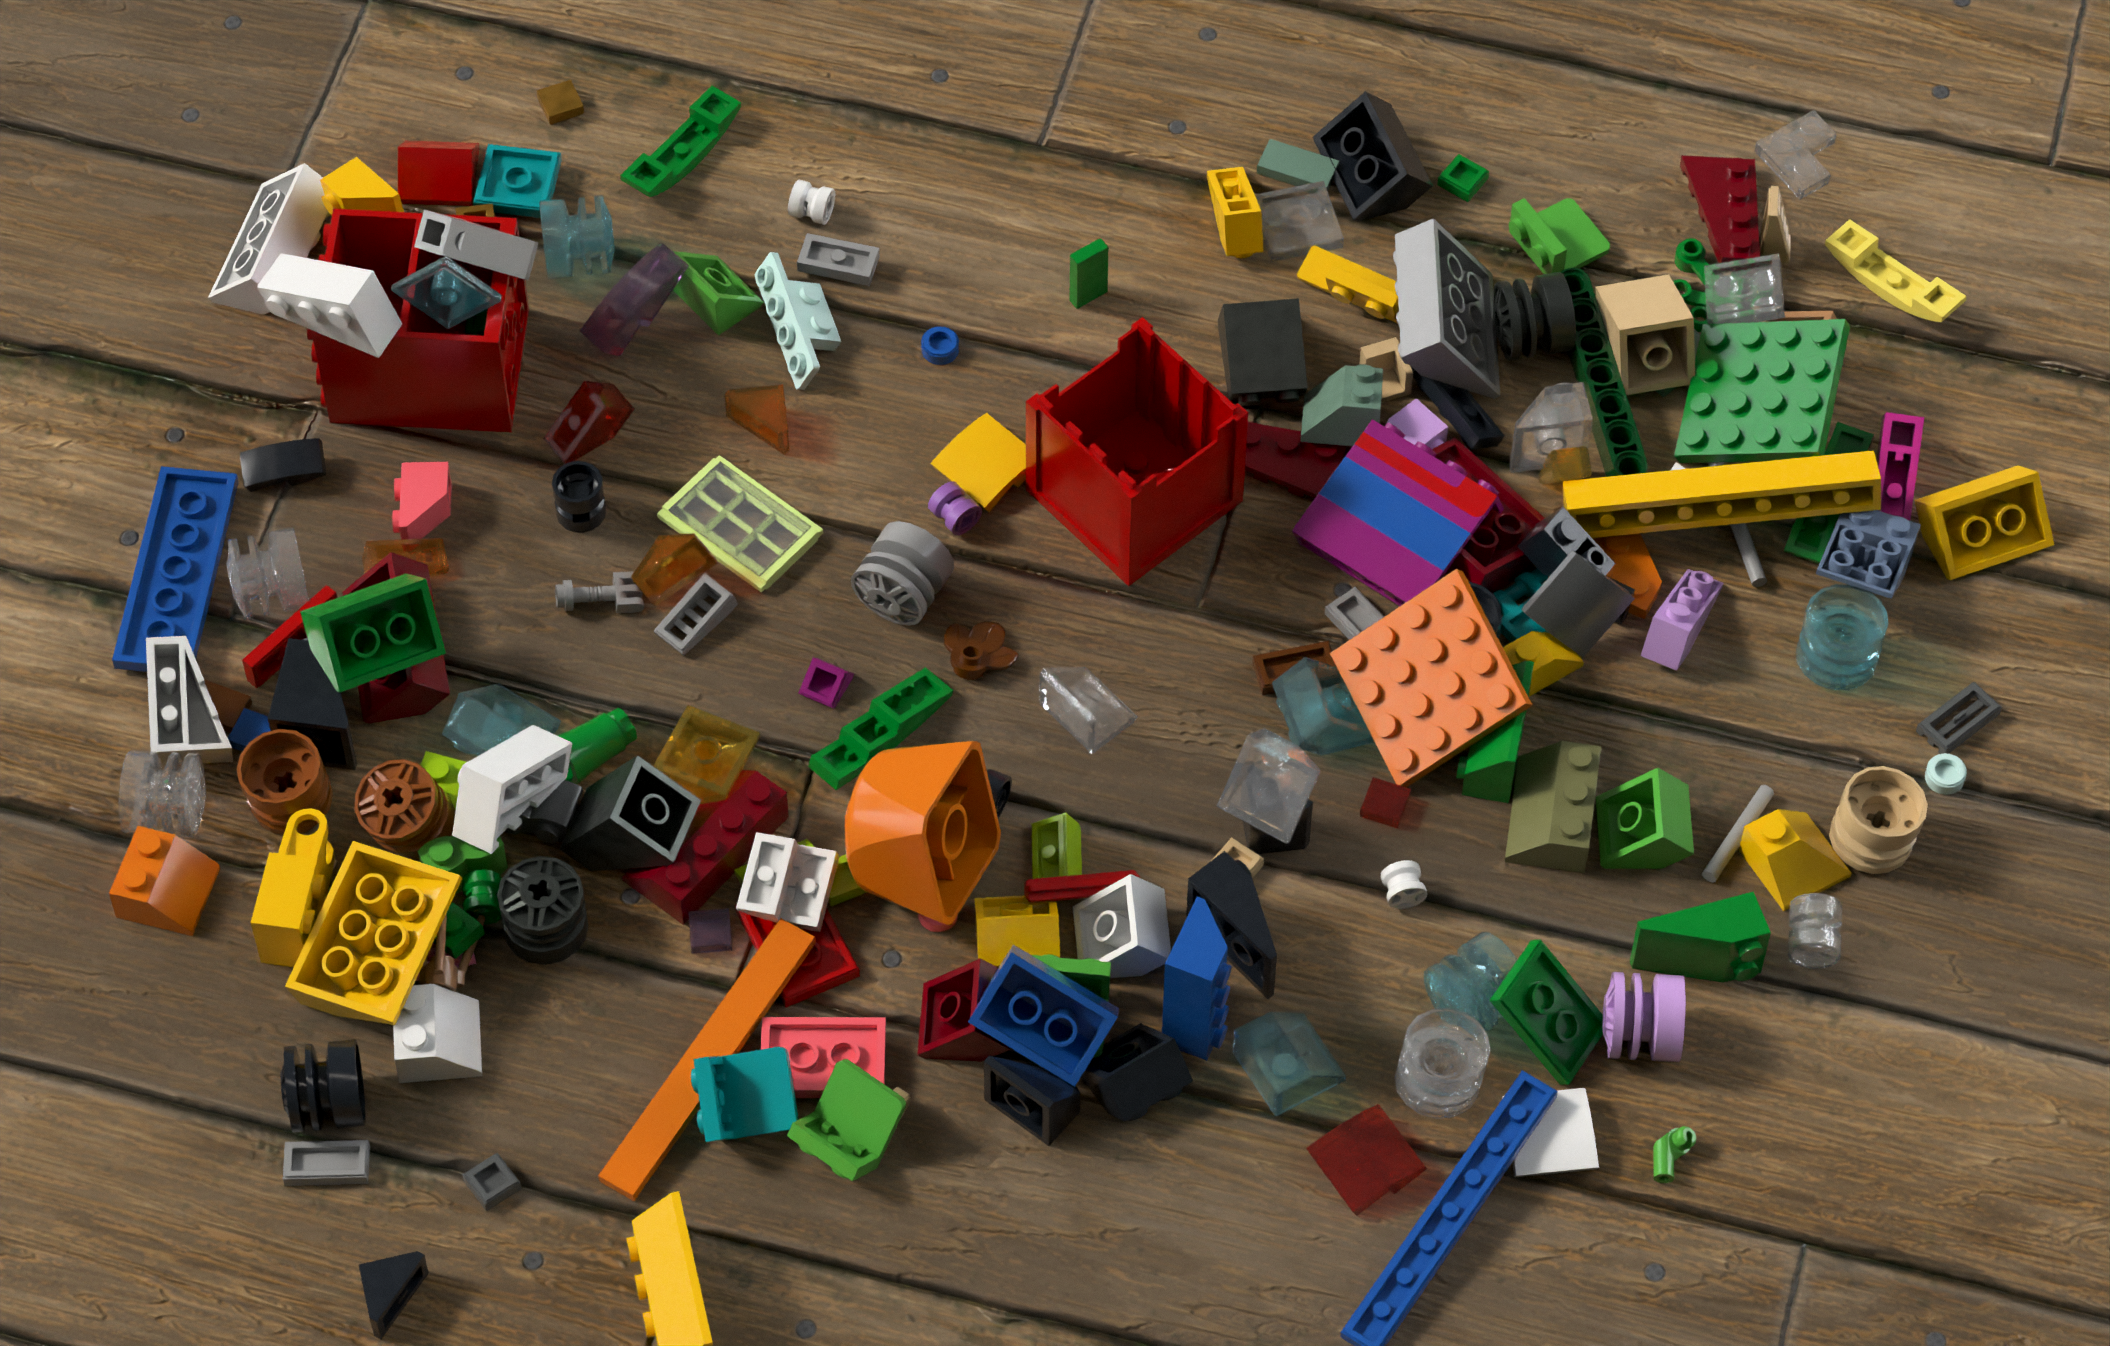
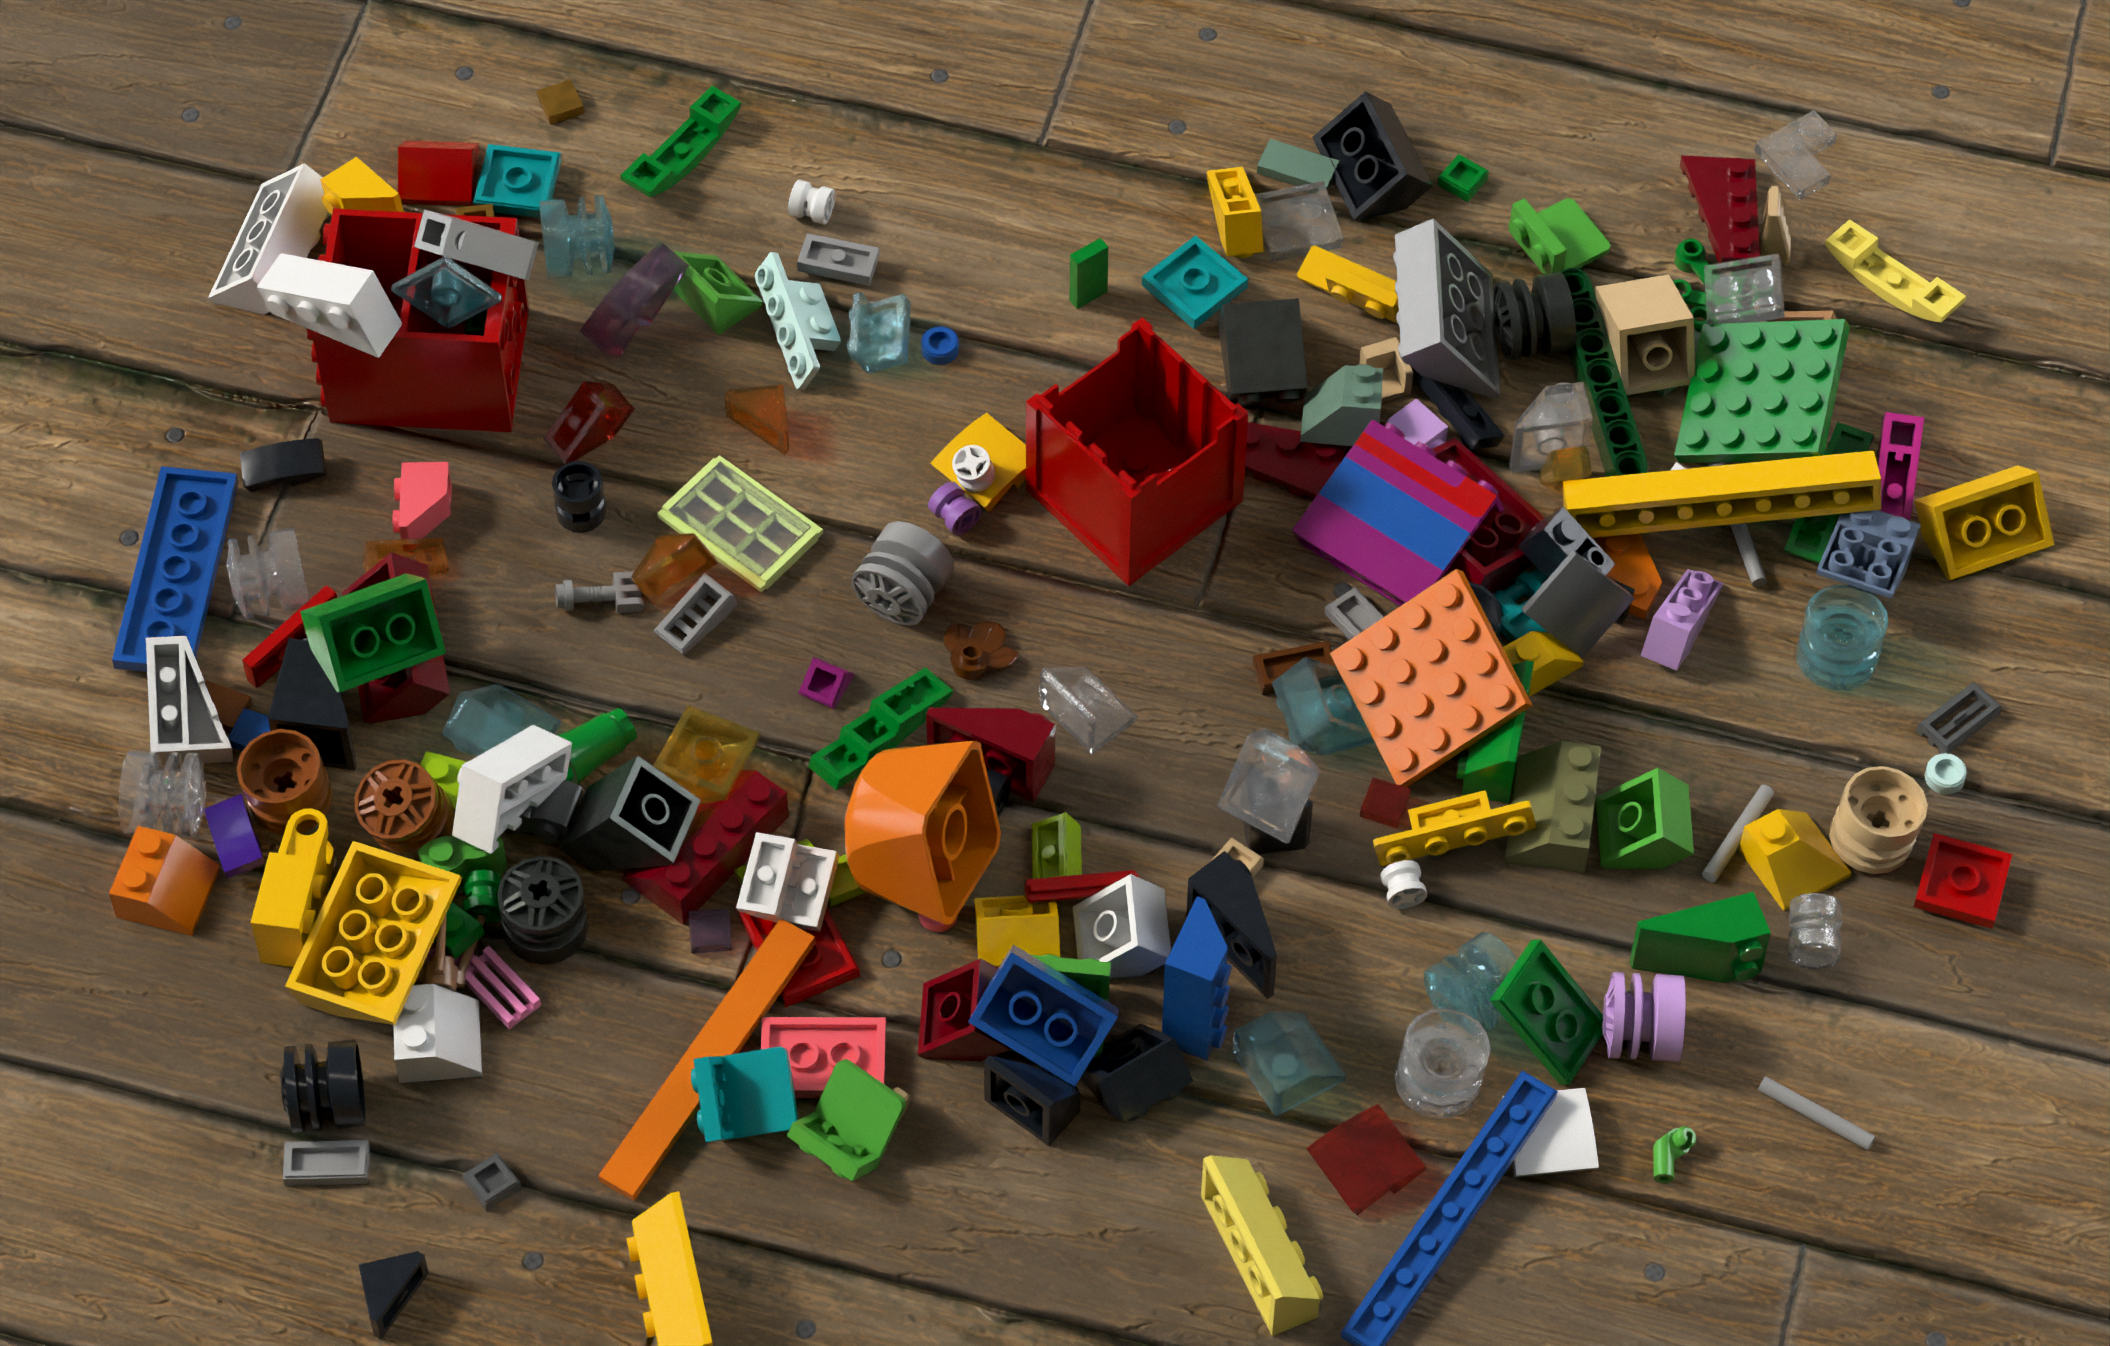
(234, 836): none -> dark purple slope
(479, 965): none -> bright pink tile
(879, 332): none -> clear light blue bracket
(969, 460): none -> white wheel
(1009, 738): none -> dark red slope
(1194, 282): none -> teal plate
(1259, 1243): none -> light yellow slope
(1453, 825): none -> yellow bracket
(1816, 1113): none -> light grey bar
(1963, 880): none -> red plate

